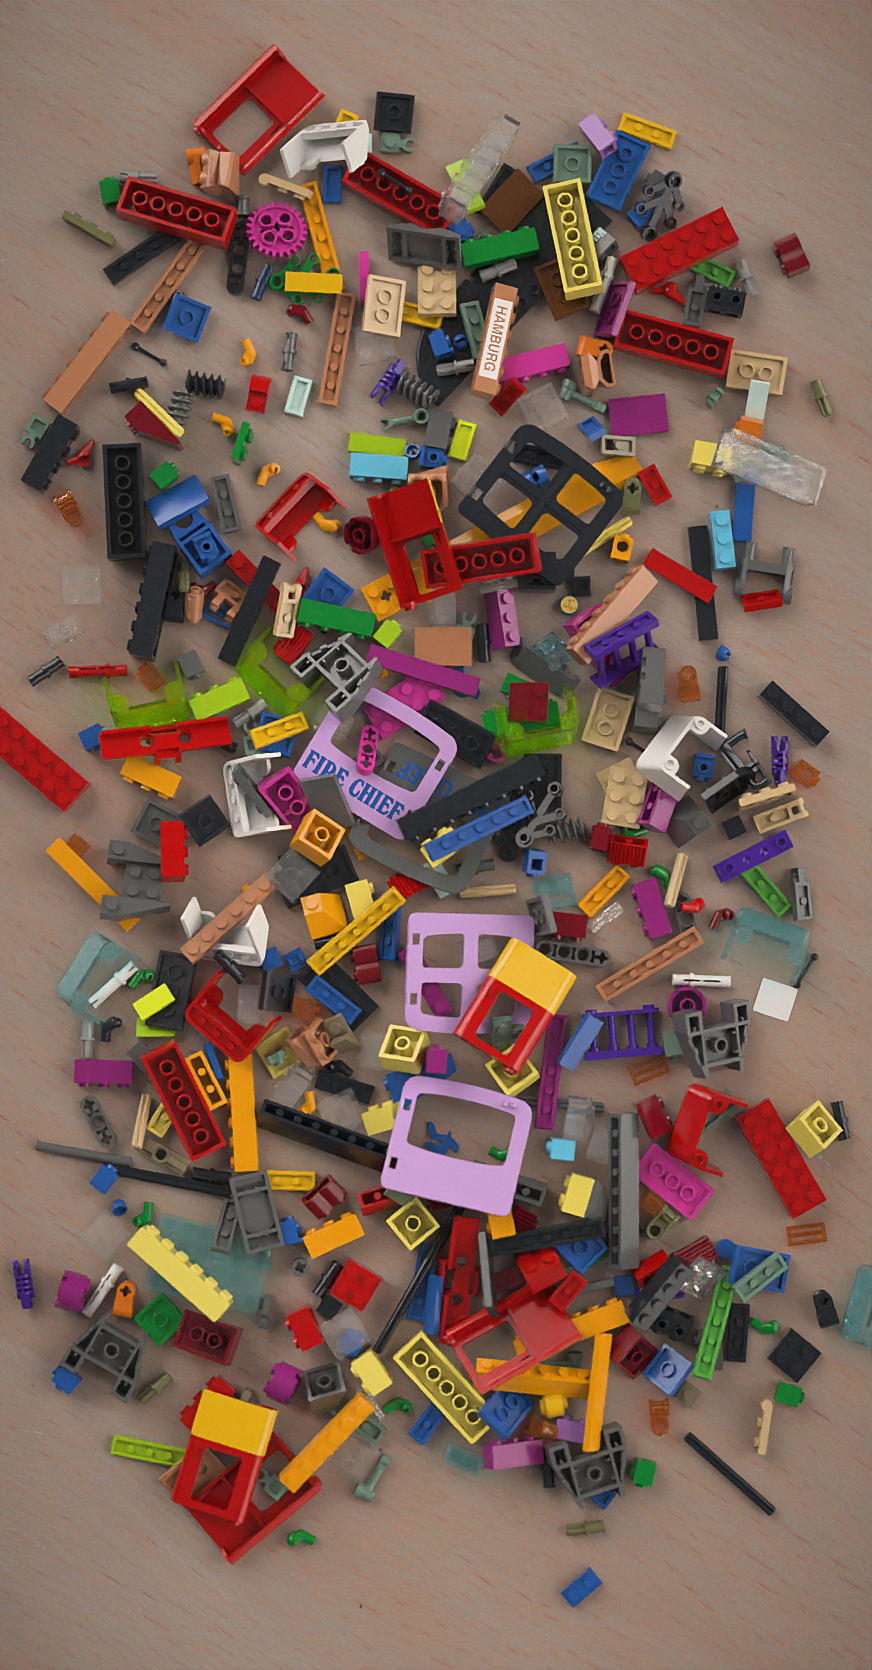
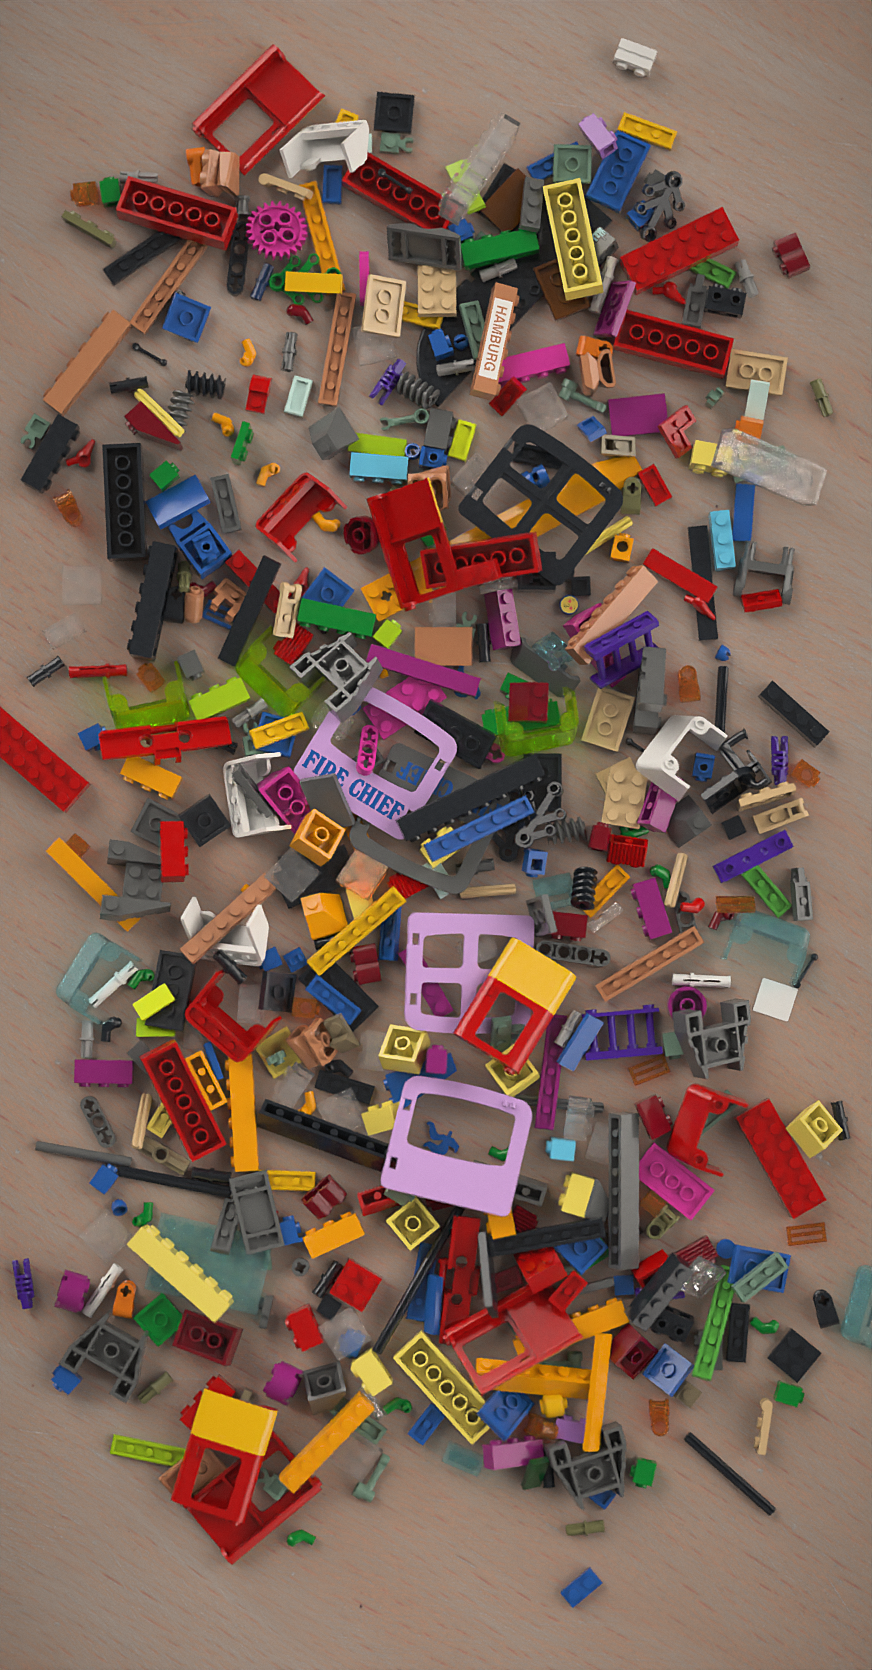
(85, 194): none -> clear orange brick
(332, 434): none -> dark grey slope
(362, 874): none -> clear orange plate
(479, 573): none -> red brick
(531, 204): none -> dark grey plate
(535, 1473): none -> dark green tile
(568, 1029): none -> light grey axle
(583, 888): none -> black piece
(634, 57): none -> white brick
(673, 430): none -> red plate
(700, 606): none -> red animal
(735, 904): none -> clear orange tile

